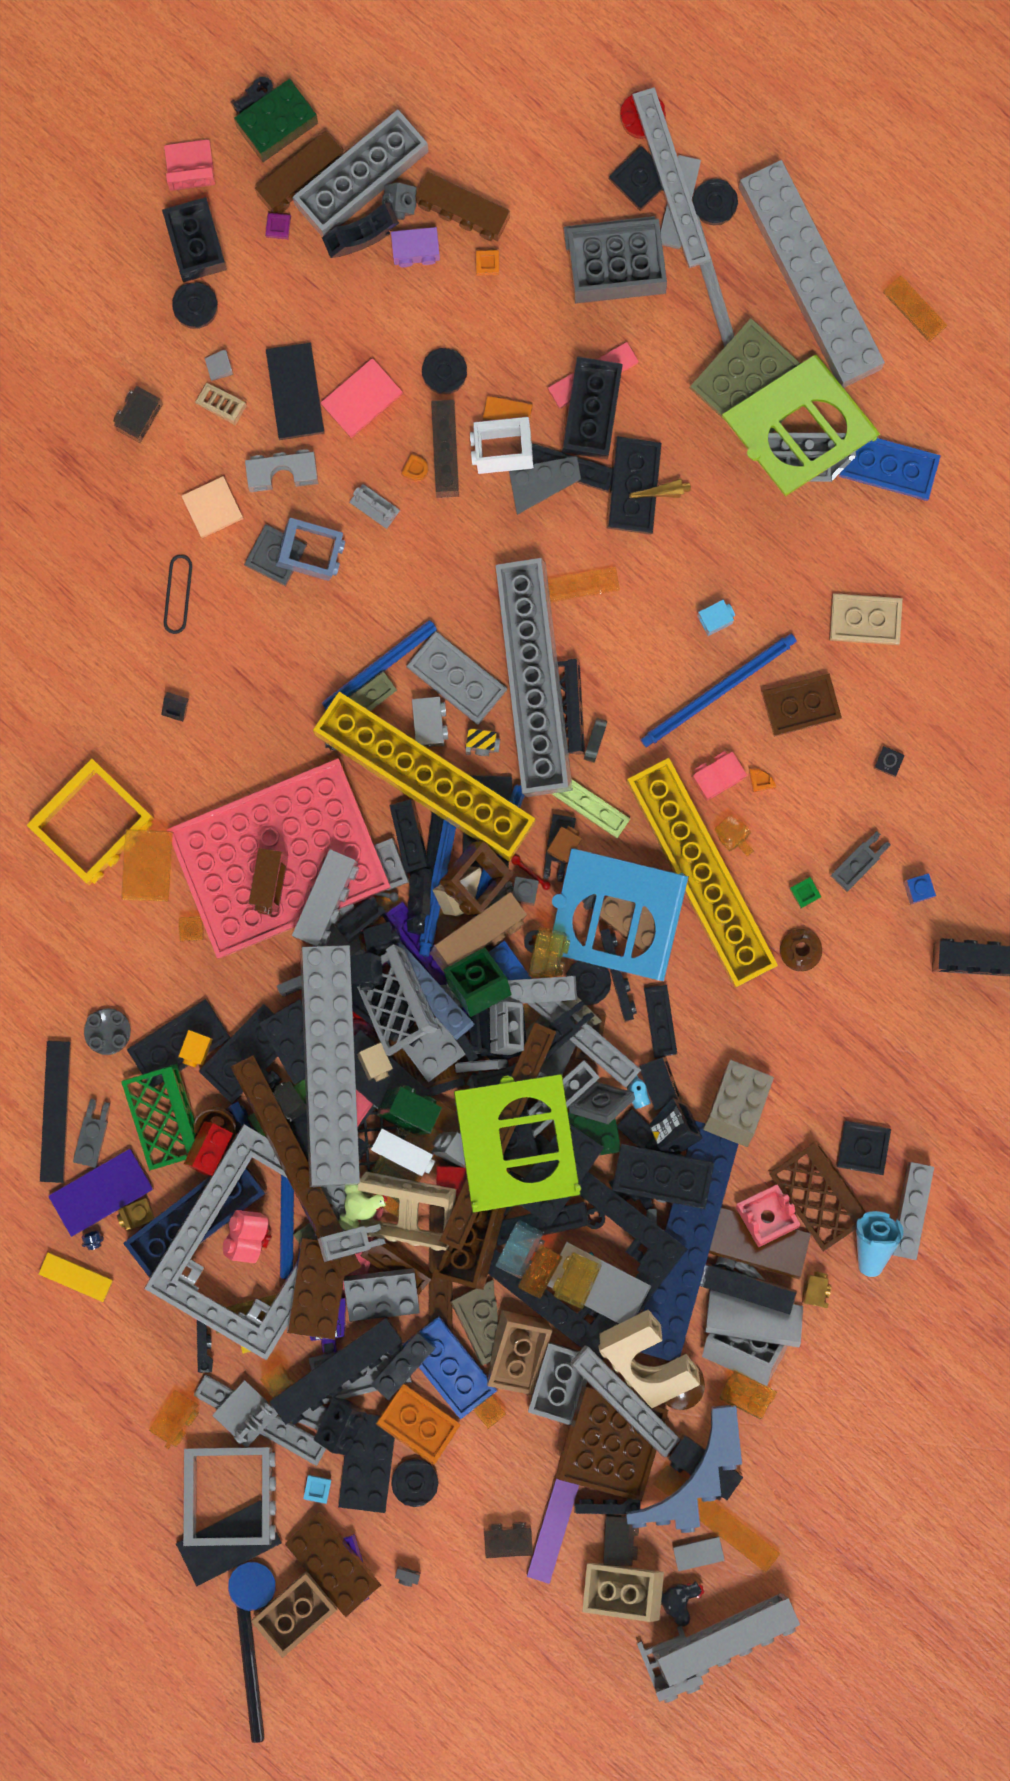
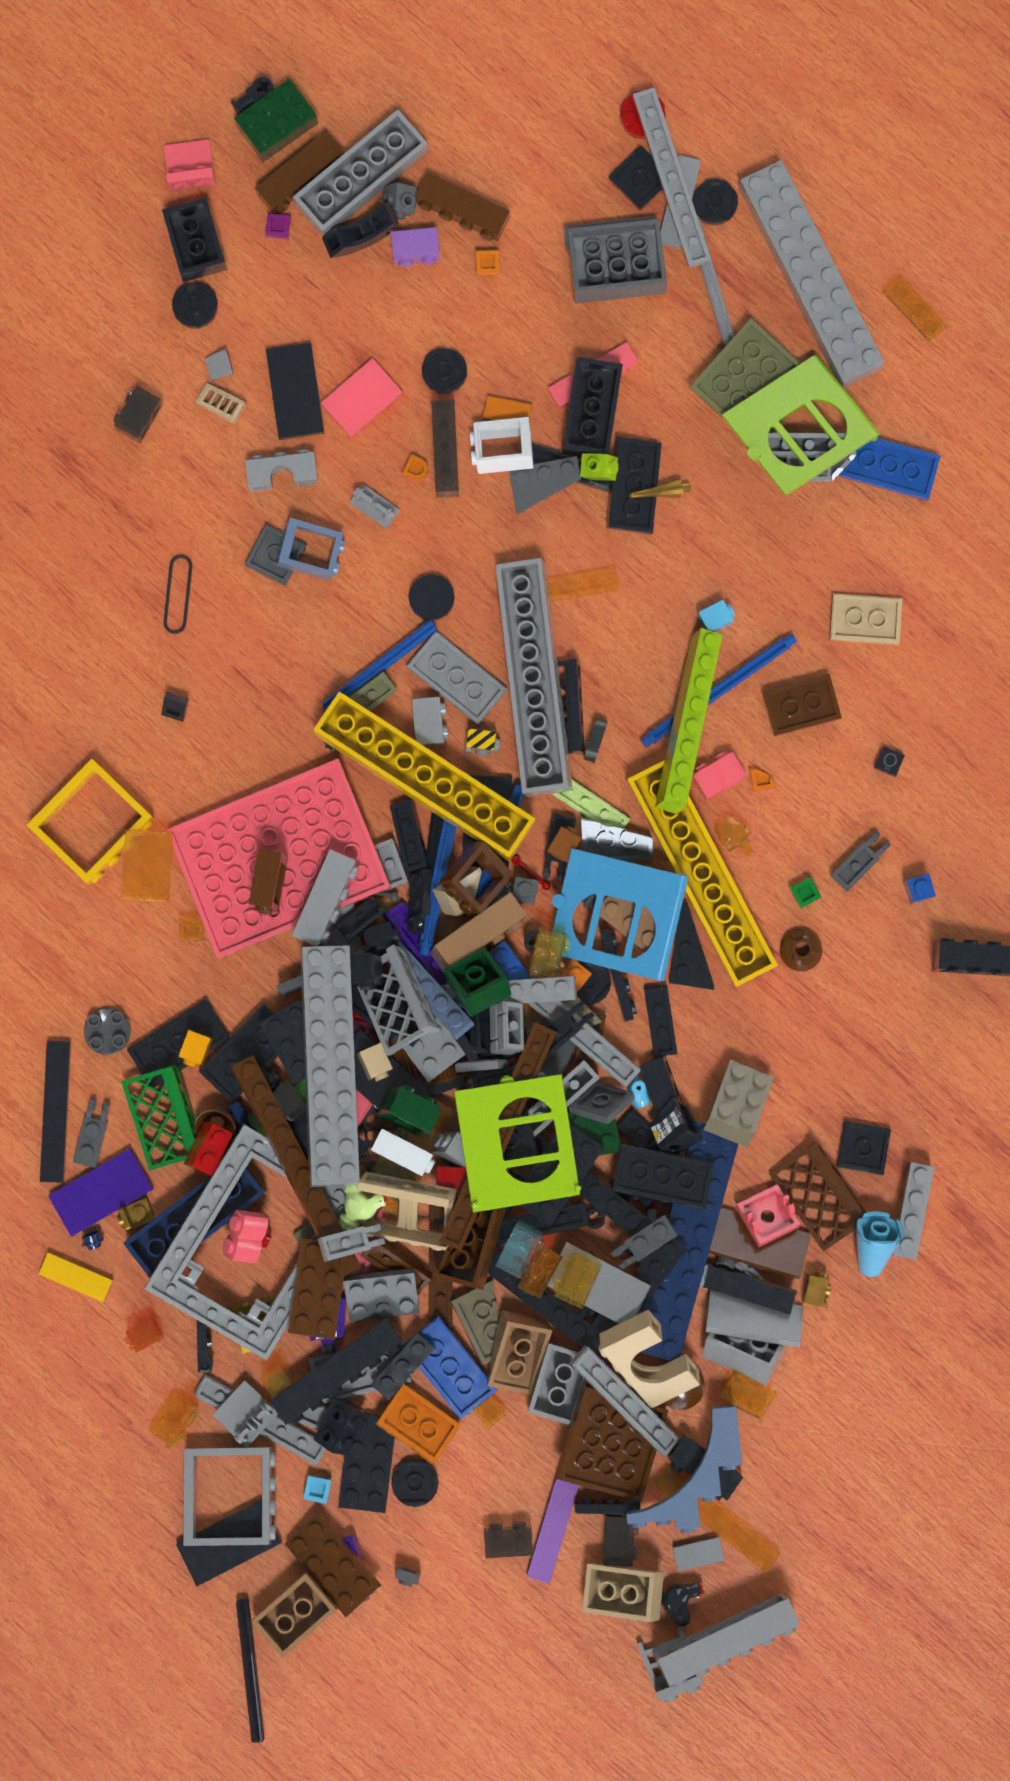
(143, 1335): none -> clear orange brick
(212, 507): light nougat tile -> none
(251, 1586): blue tile -> none
(286, 1228): blue axle -> none
(431, 597): none -> black tile
(579, 971): none -> orange plate
(599, 467): none -> lime brick
(616, 841): none -> dark grey wing
(647, 1241): none -> dark grey hinge
(688, 721): none -> lime brick
(688, 961): none -> black wing

